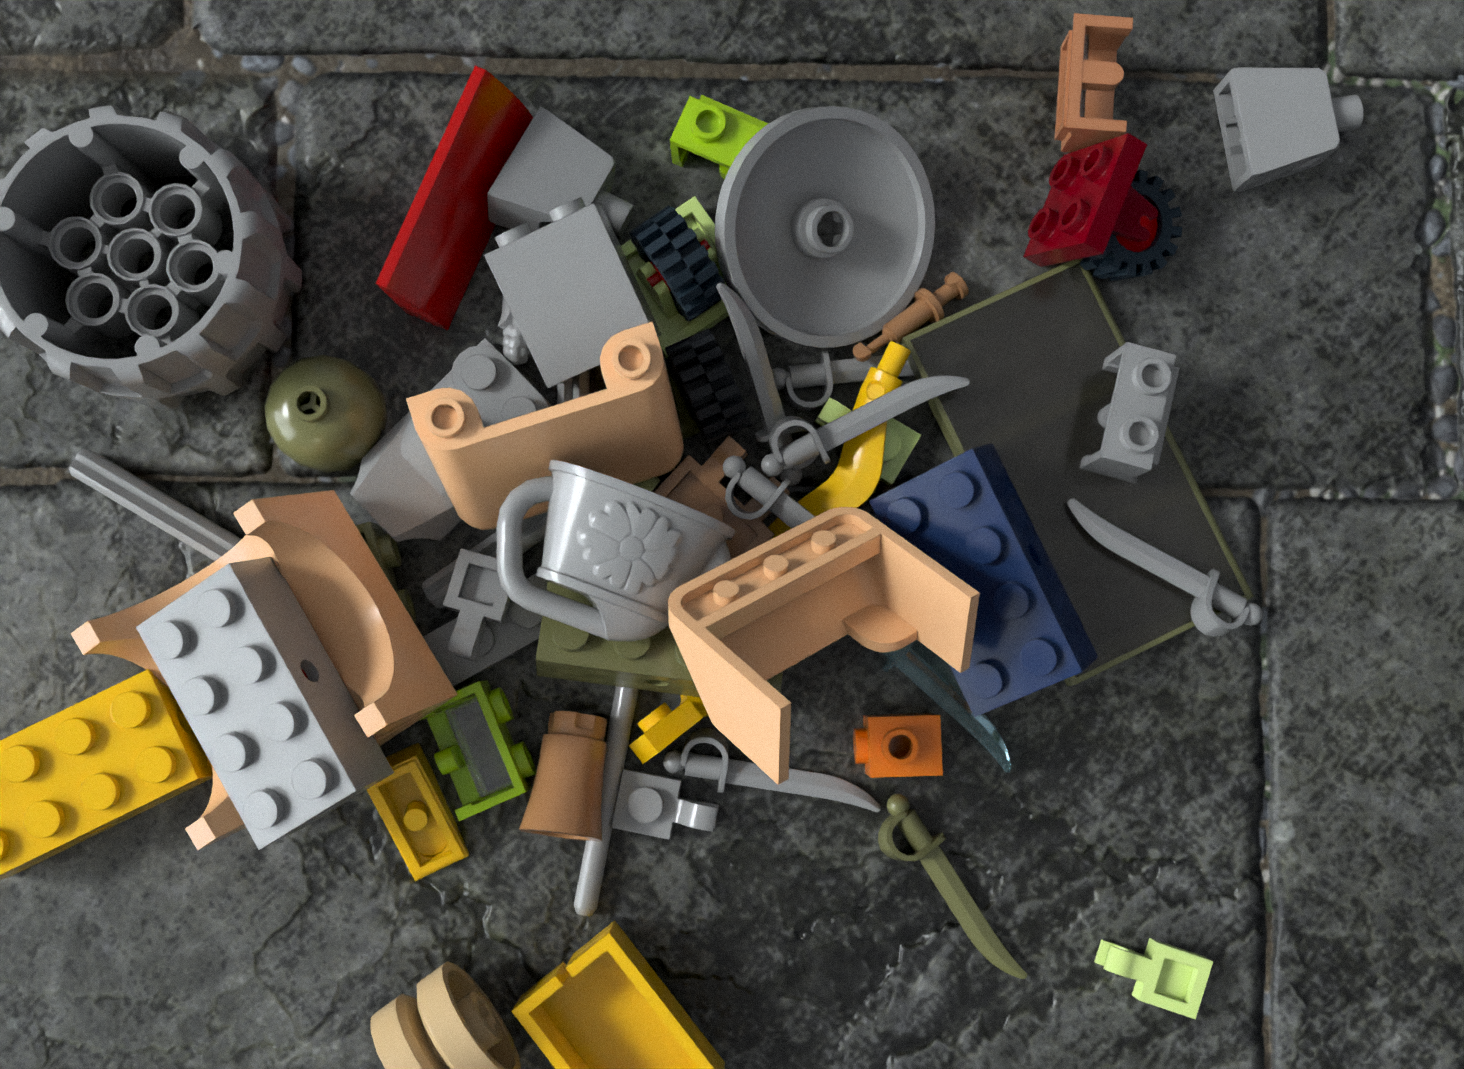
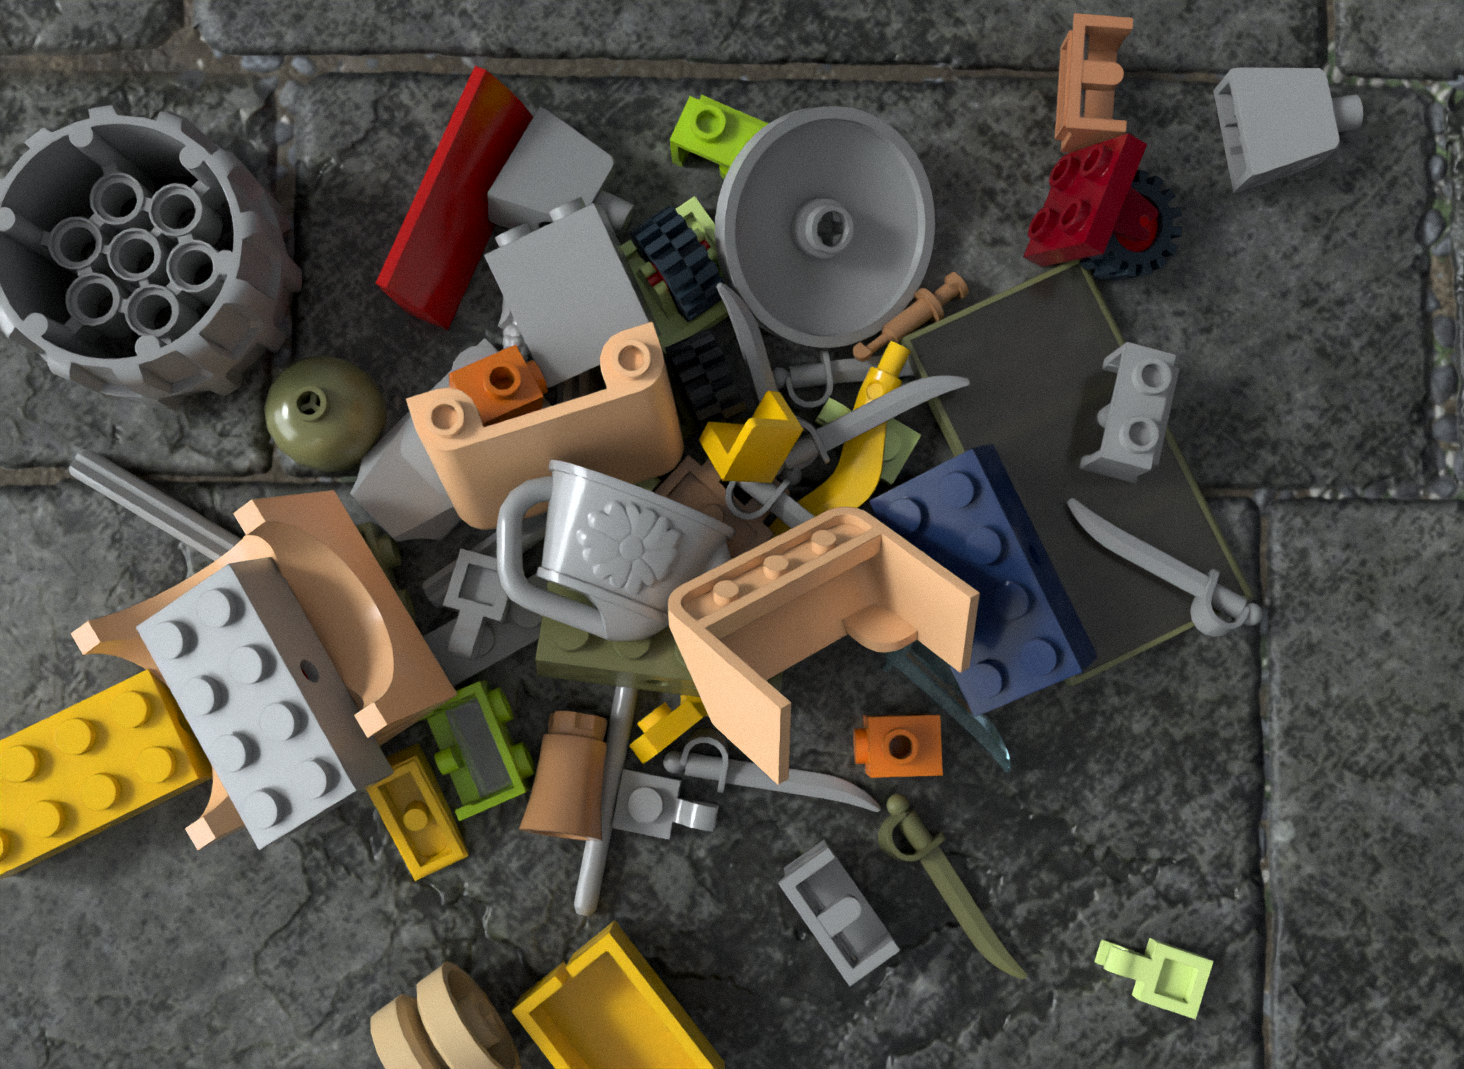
(501, 385): none -> orange brick
(755, 448): none -> yellow panel
(837, 913): none -> light grey window

